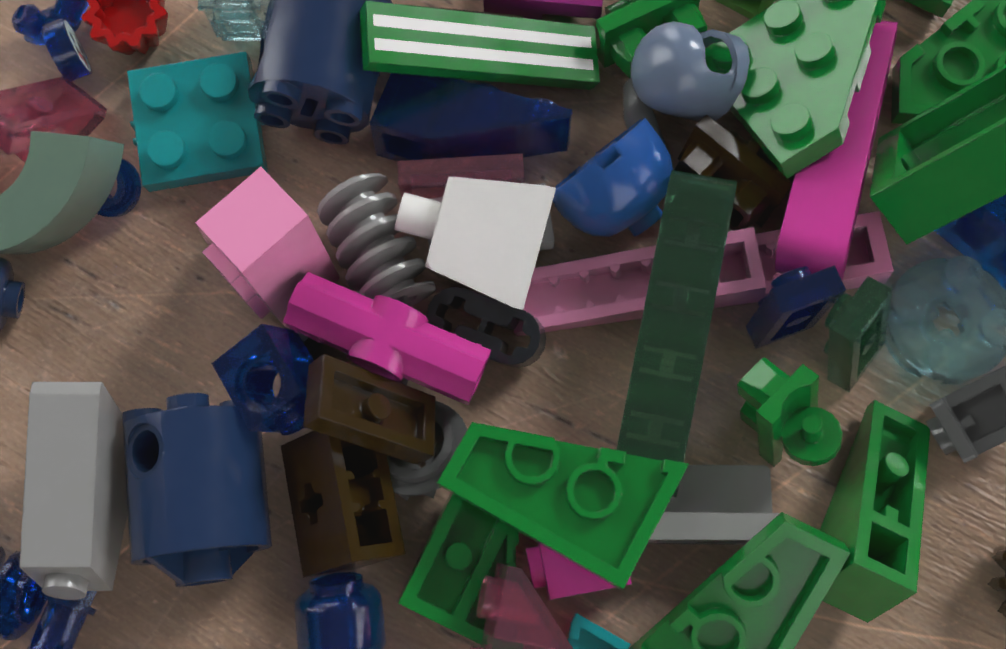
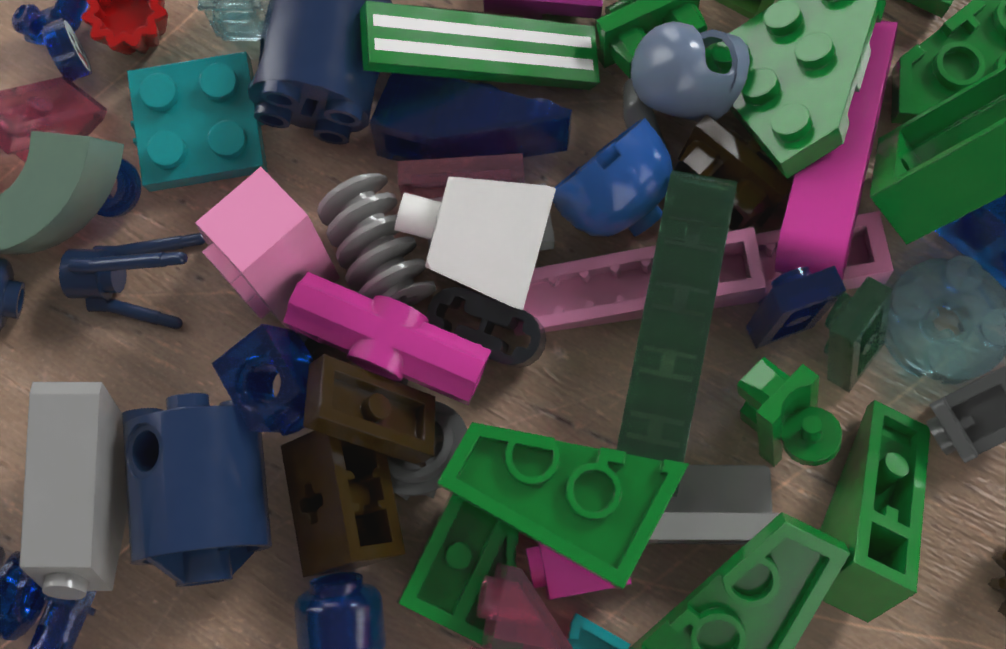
(102, 271): none -> dark blue plant

